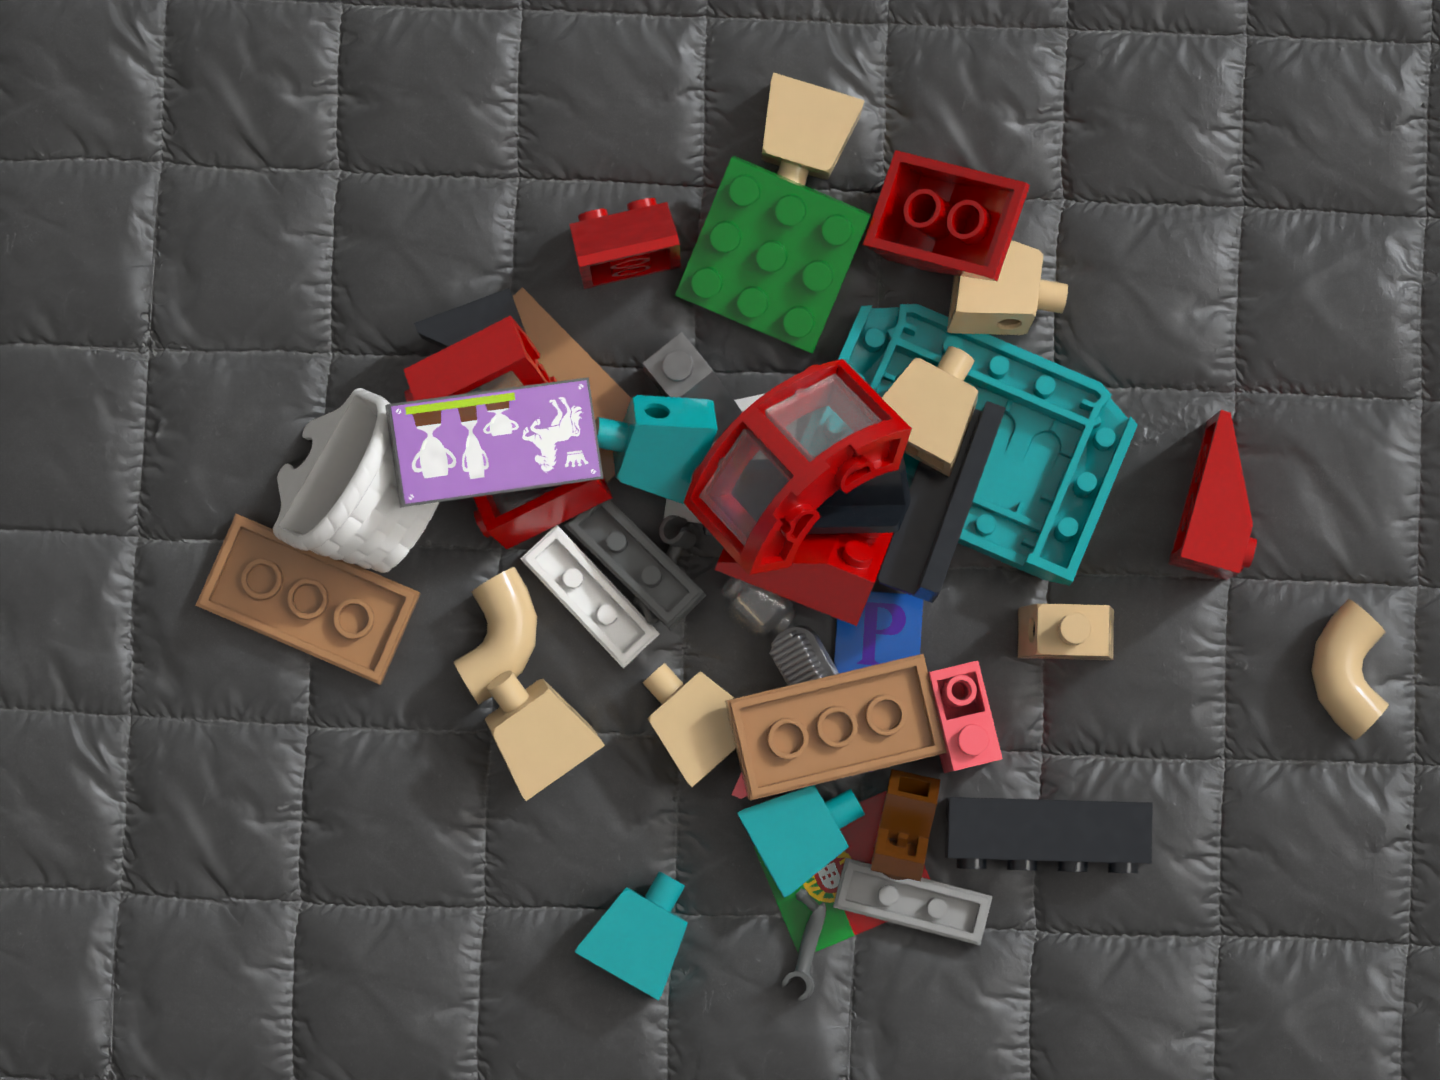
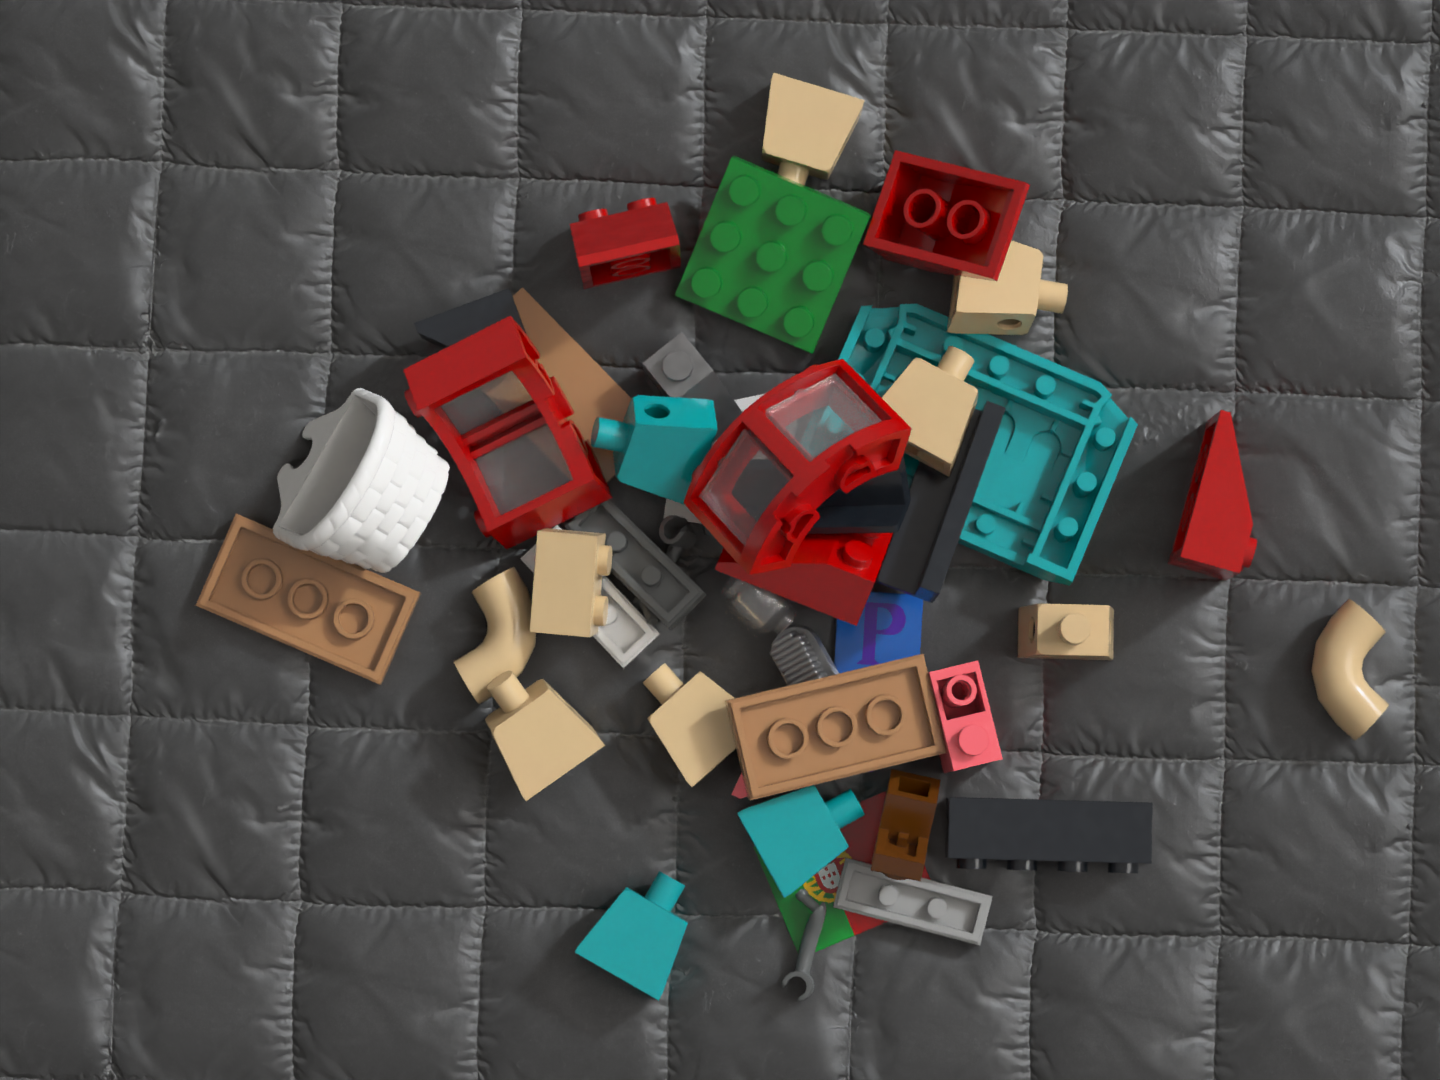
(494, 442): medium lavender tile -> none
(569, 582): none -> tan brick

